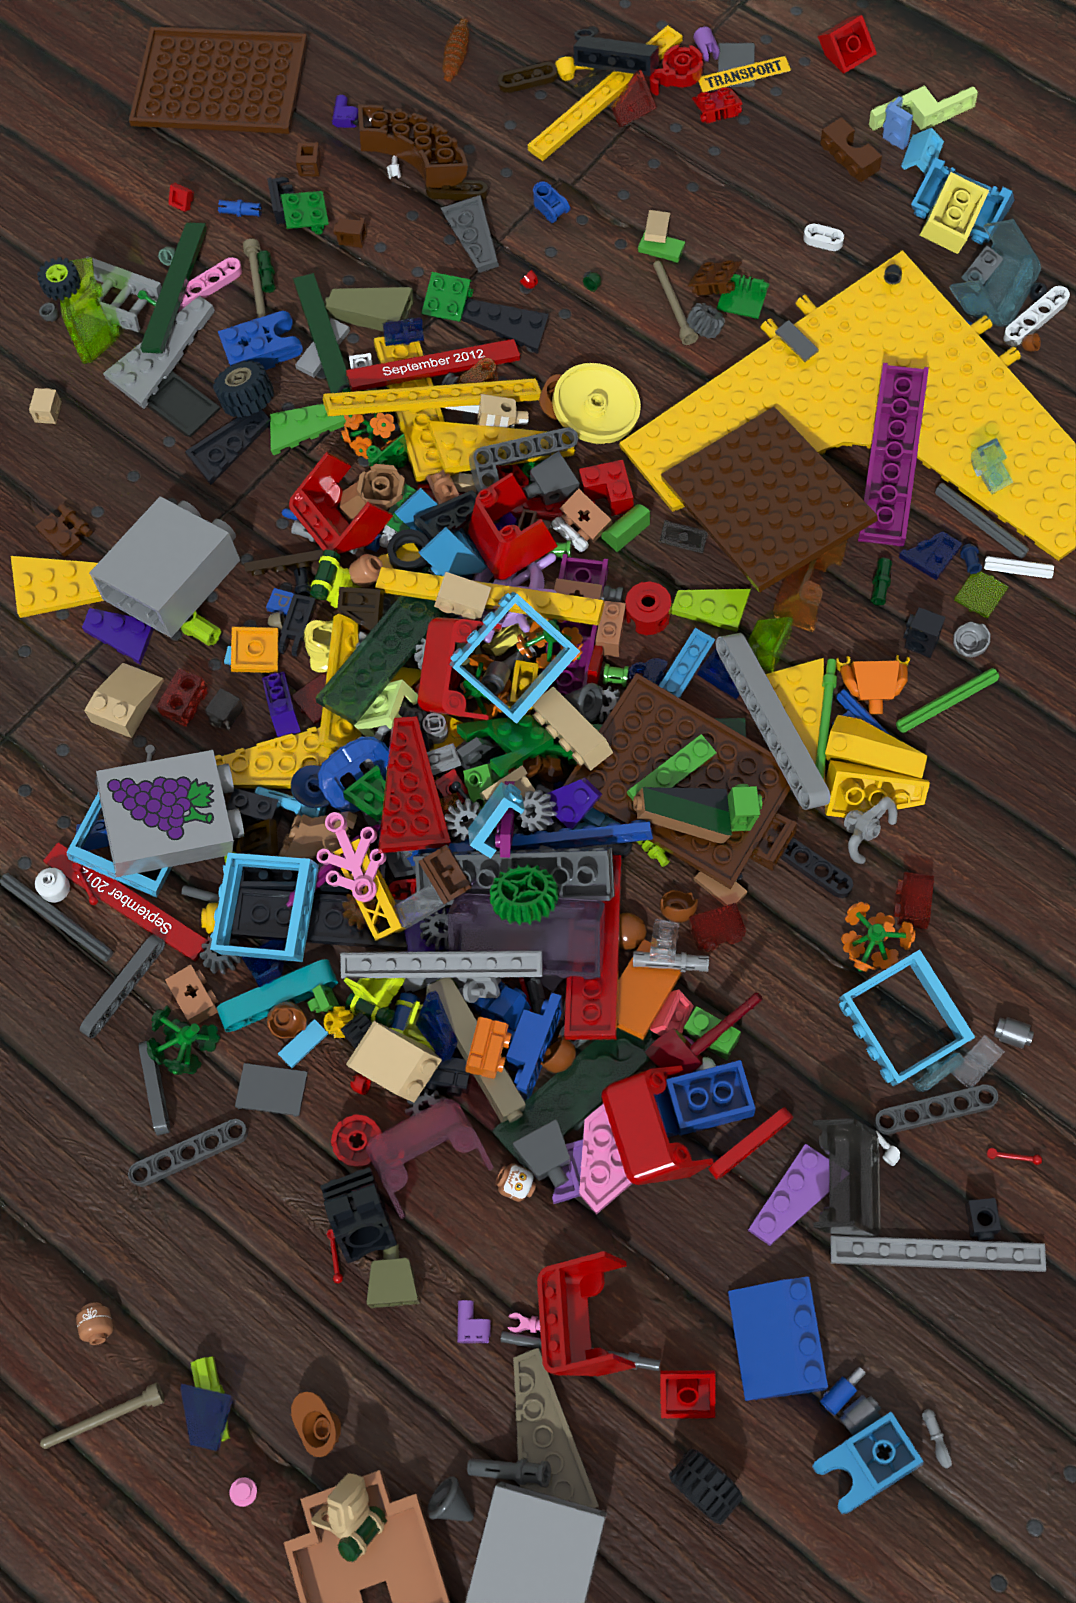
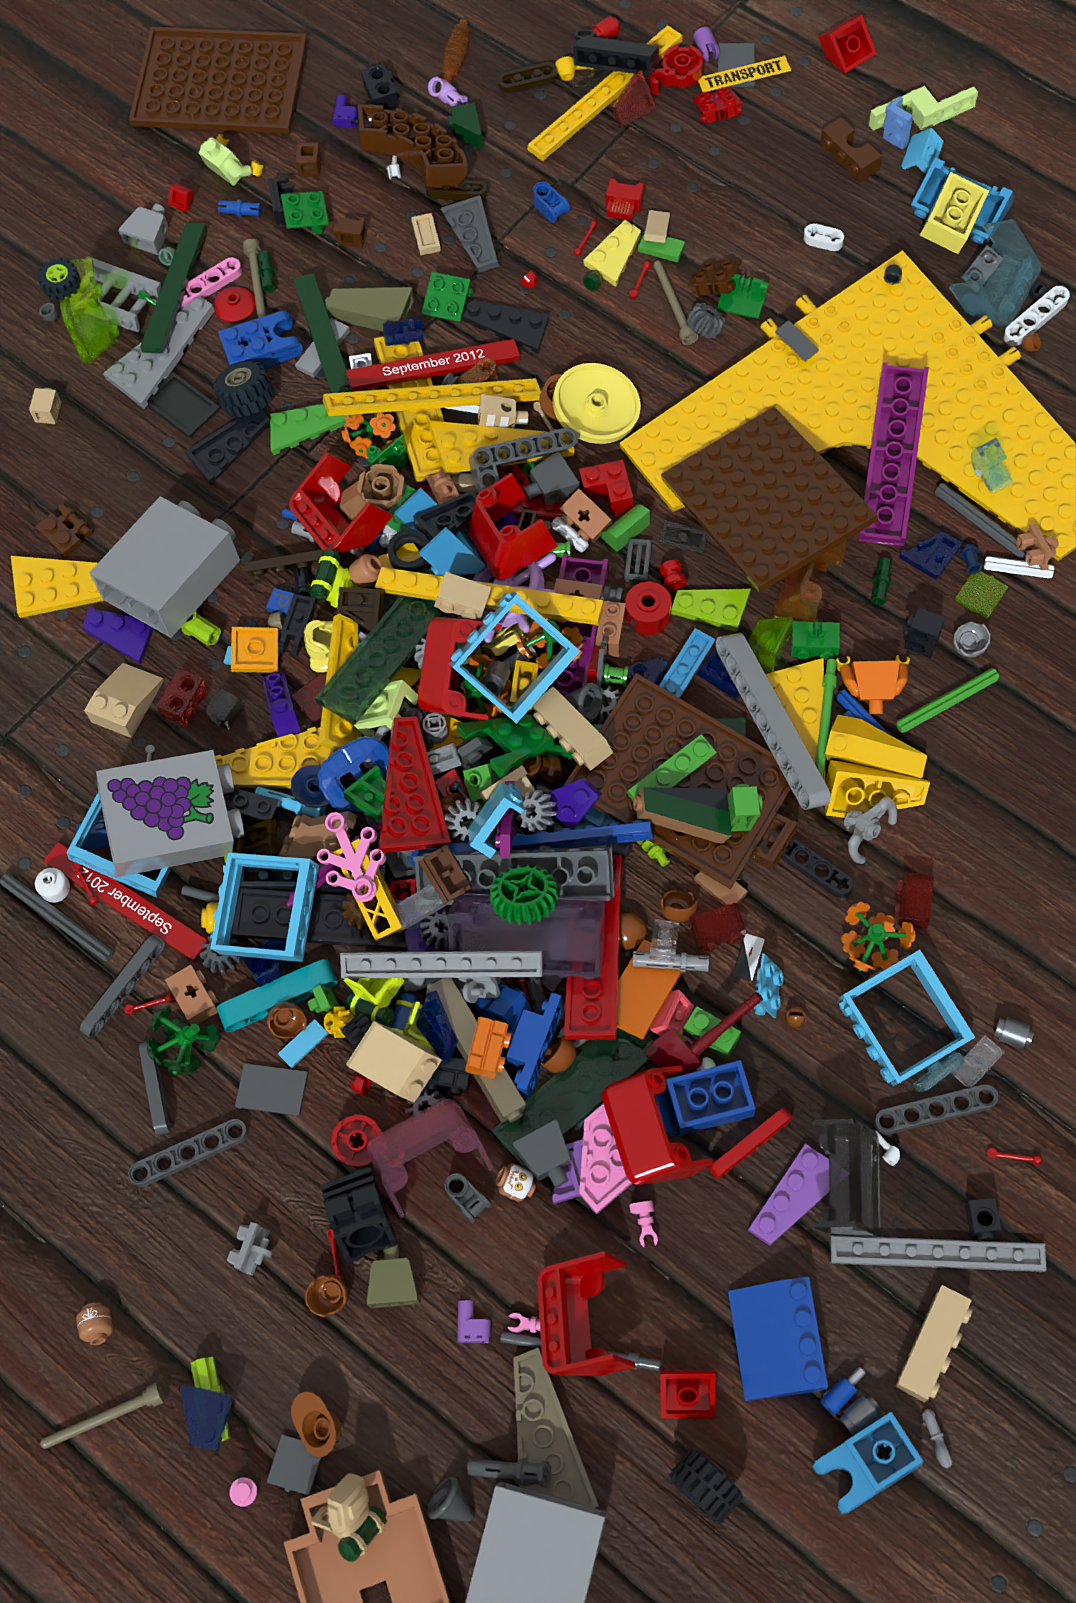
(130, 1009): none -> red hinge
(145, 229): none -> light grey torso
(224, 162): none -> yellowish green torso
(237, 310): none -> red dish
(252, 1249): none -> light grey hips
(293, 1466): none -> dark grey piece
(326, 1295): none -> dark orange hair
(379, 86): none -> black brick
(425, 234): none -> tan tile
(446, 89): none -> lavender connector
(466, 124): none -> dark green slope
(469, 1200): none -> dark grey piece
(537, 407): none -> tan hinge
(577, 251): none -> red hinge
(602, 660): none -> dark grey piece
(607, 28): none -> red brick
(612, 254): none -> light yellow wing
(623, 199): none -> red piece
(633, 294): none -> red hinge
(636, 577): none -> dark grey tile
(644, 1209): none -> bright pink piece
(672, 574): none -> red wheel
(748, 957): none -> sticker
(768, 984): none -> medium azure hinge
(794, 1020): none -> dark orange hinge
(815, 640): none -> green brick
(933, 1344): none -> tan brick
(1040, 547): none -> nougat hips

